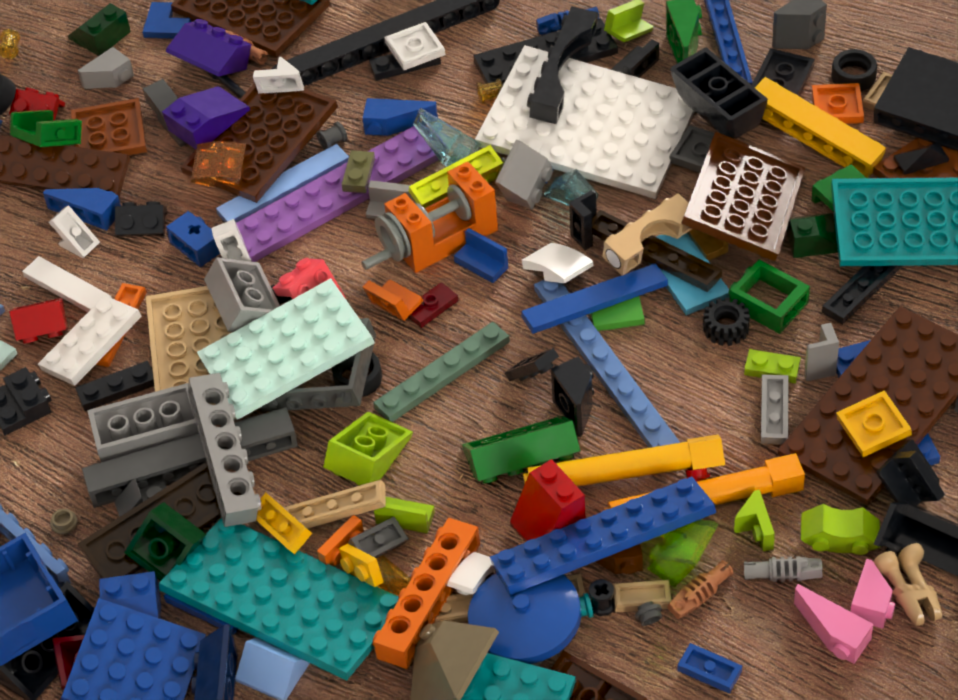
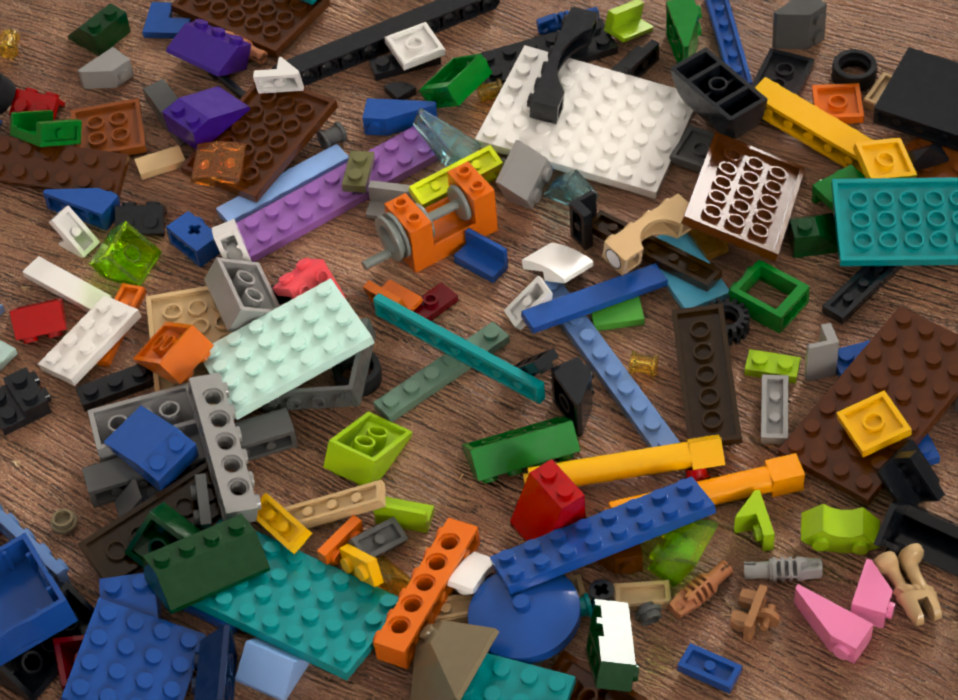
(125, 256): none -> clear neon green slope
(152, 447): none -> blue slope
(160, 162): none -> tan tile
(175, 352): none -> orange slope
(199, 493): none -> dark grey plate
(205, 563): none -> dark green slope
(400, 90): none -> black tile
(456, 80): none -> green window
(459, 348): none -> teal tile
(533, 295): none -> white slope
(611, 646): none -> wedge
(643, 364): none -> clear yellow bush
(706, 373): none -> dark brown plate
(748, 622): none -> medium nougat hips
(884, 159): none -> yellow plate

